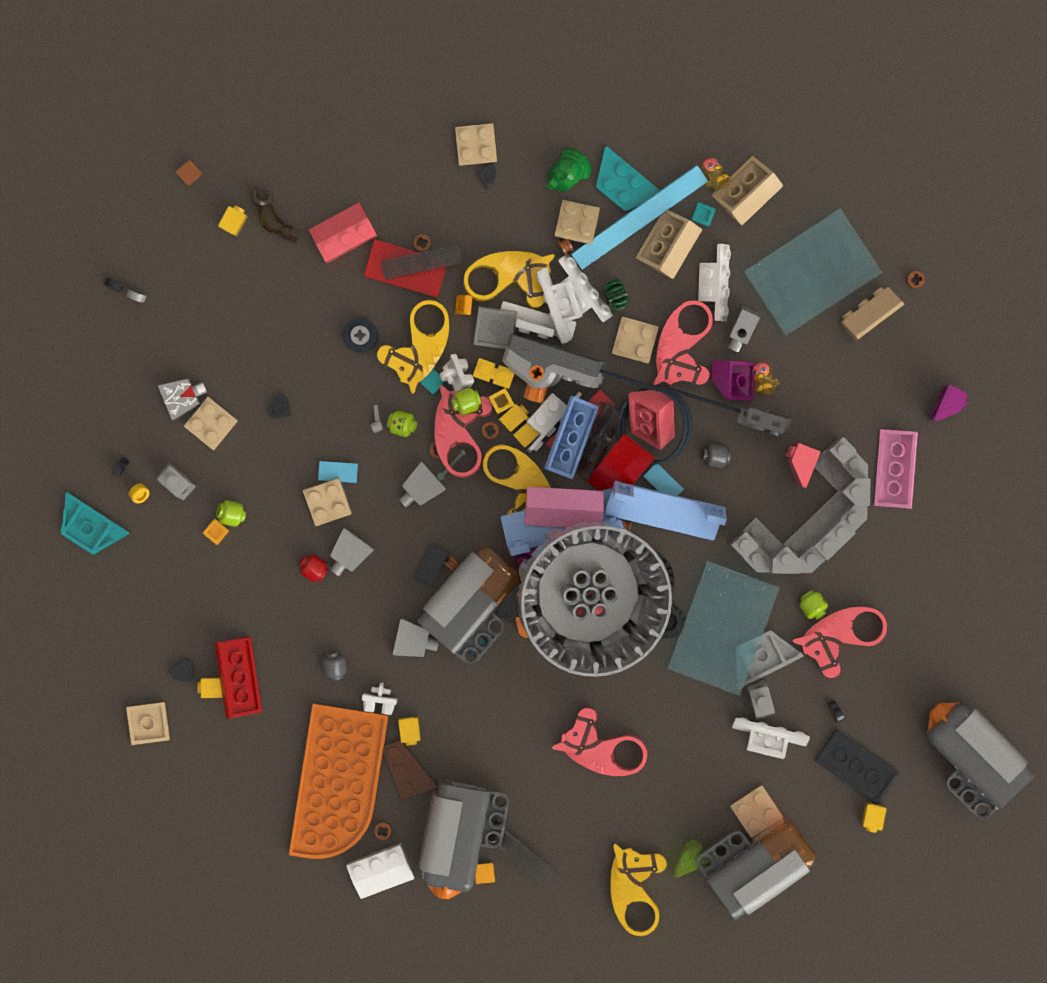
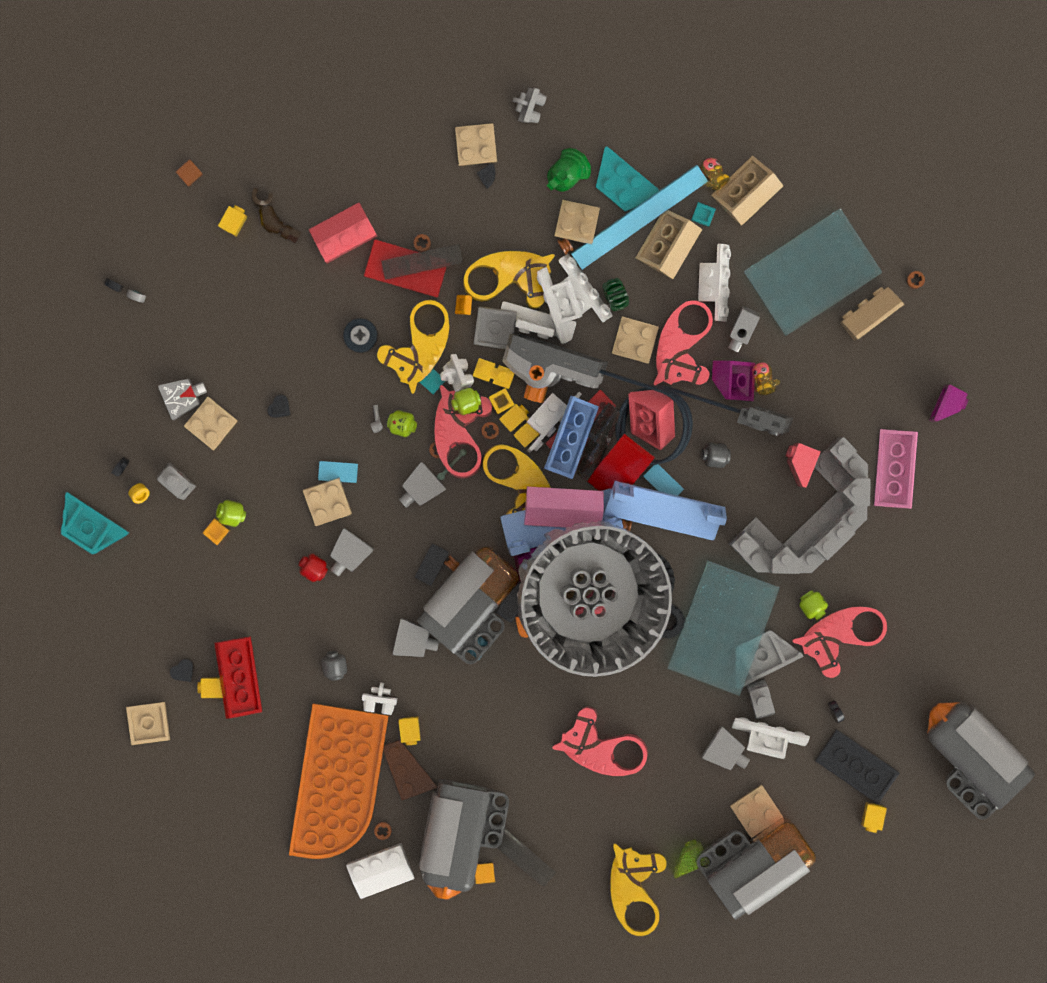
(526, 104): none -> light grey hips
(725, 750): none -> light grey torso

